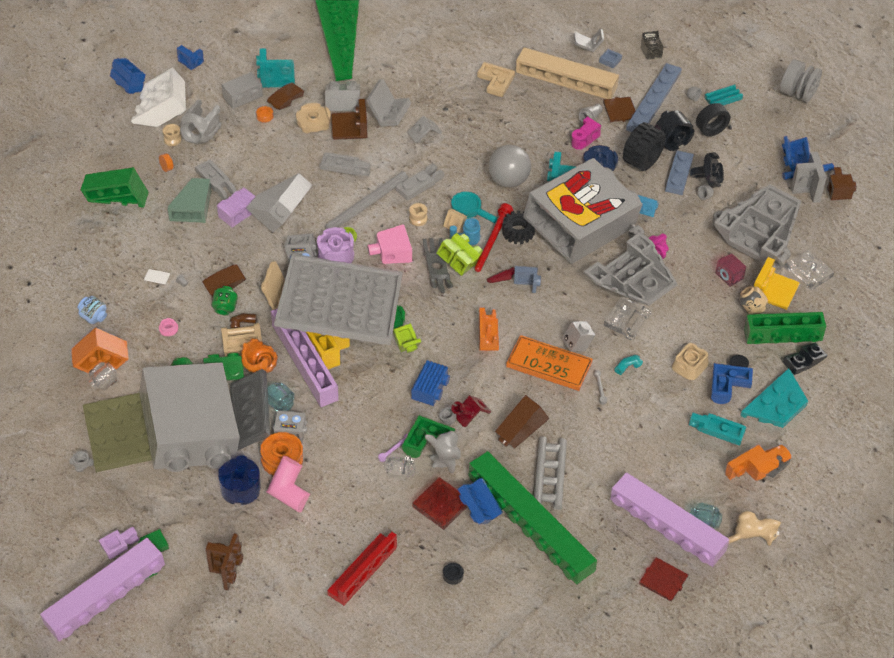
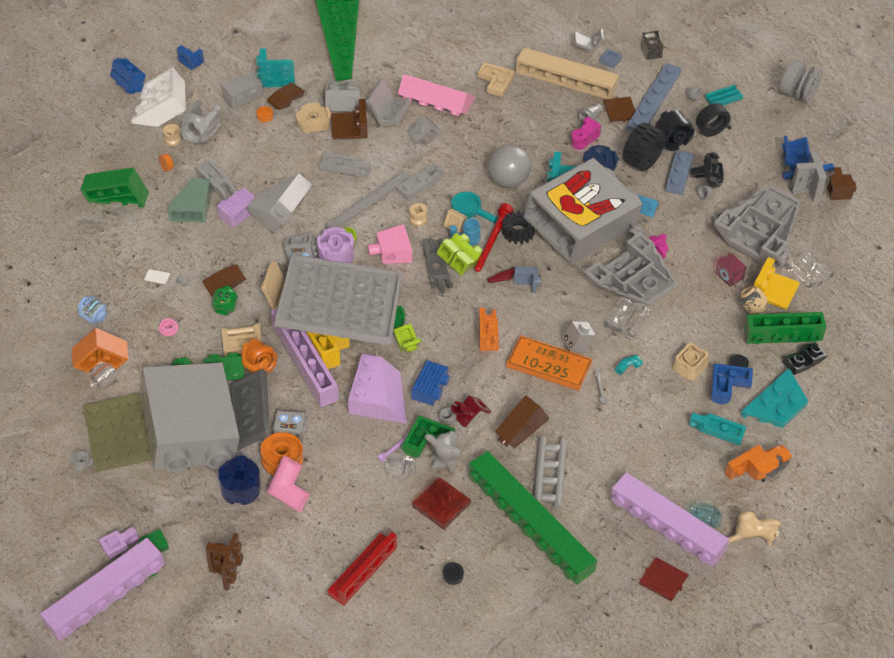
(242, 318): reddish brown arm -> none
(280, 397): clear light blue head -> none
(377, 390): none -> lavender wedge
(435, 94): none -> bright pink slope
(480, 502): blue bracket -> none

